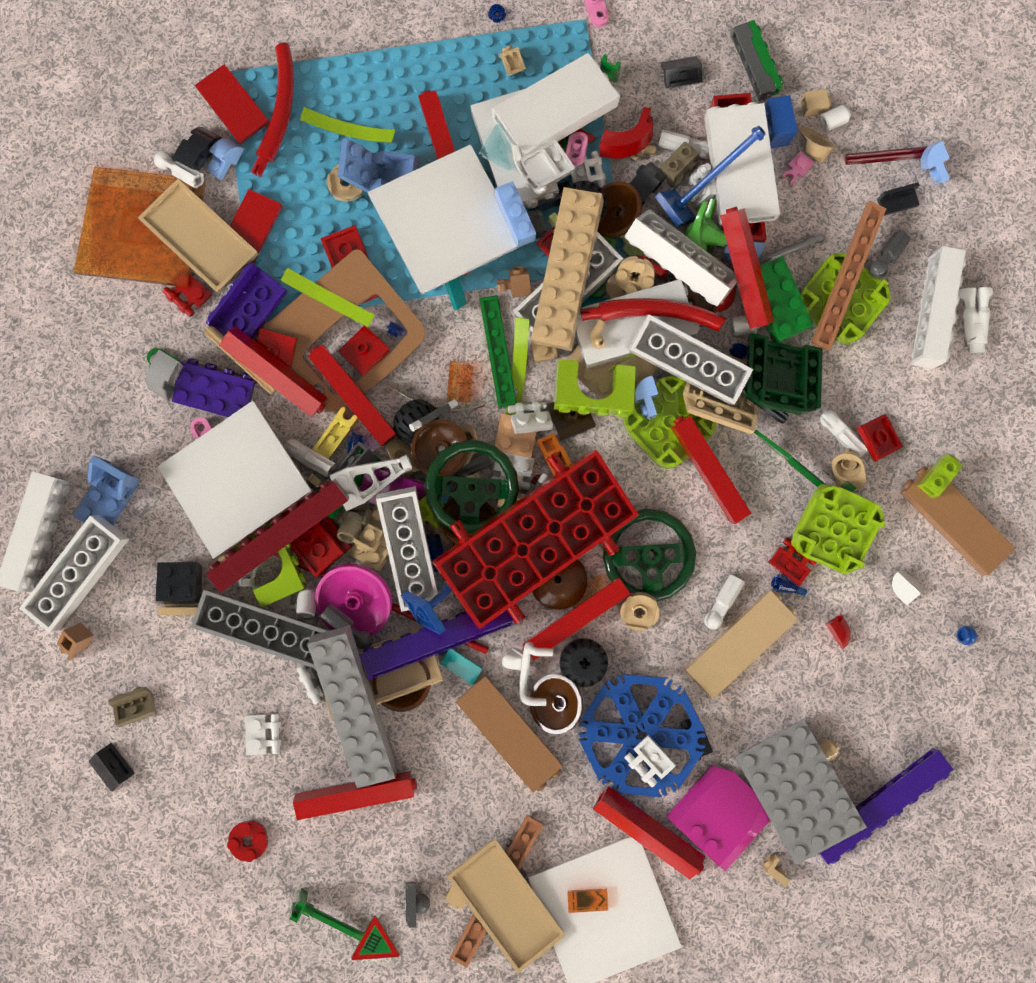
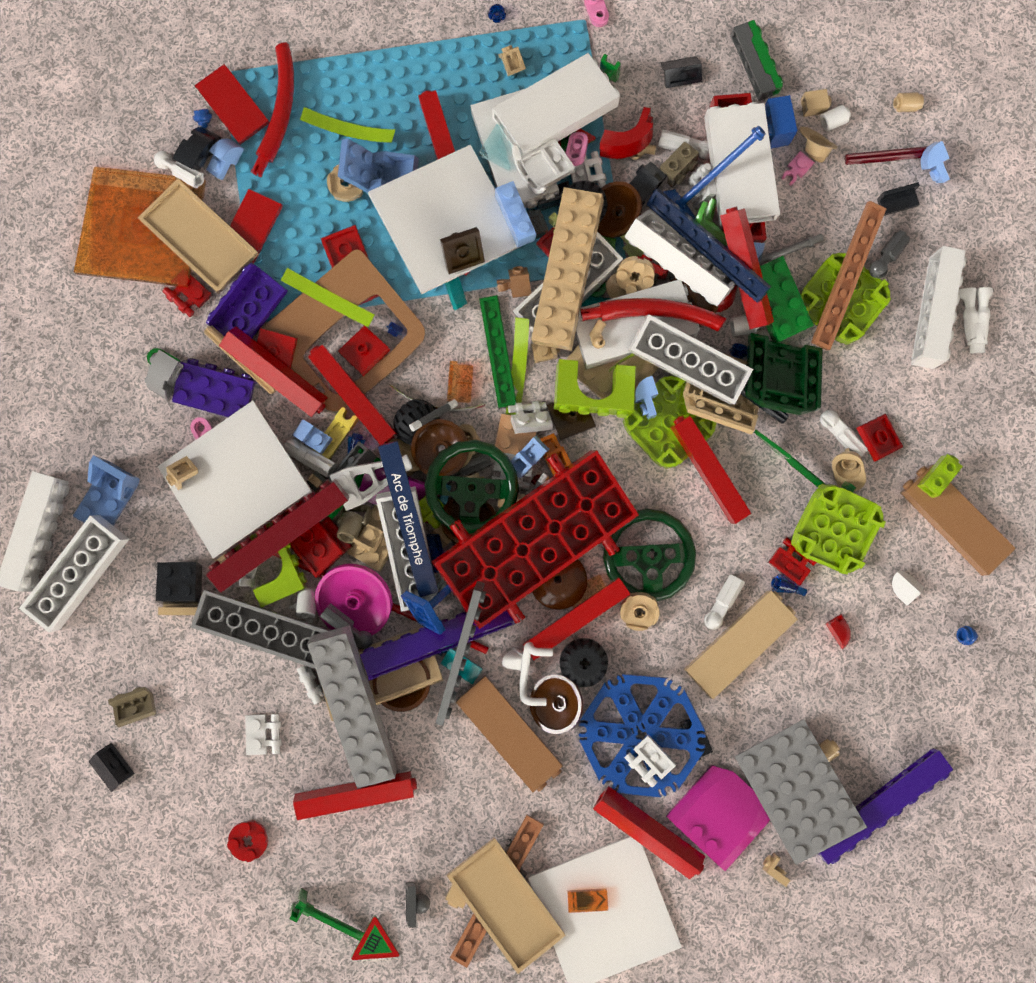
(74, 640): medium nougat brick -> none
(180, 472): none -> tan bracket
(202, 117): none -> blue plate
(312, 436): none -> light blue brick
(408, 518): none -> dark blue tile
(462, 250): none -> dark brown tile
(463, 648): none -> plate
(529, 456): none -> light blue brick
(708, 245): none -> dark blue tile
(908, 102): none -> tan brick

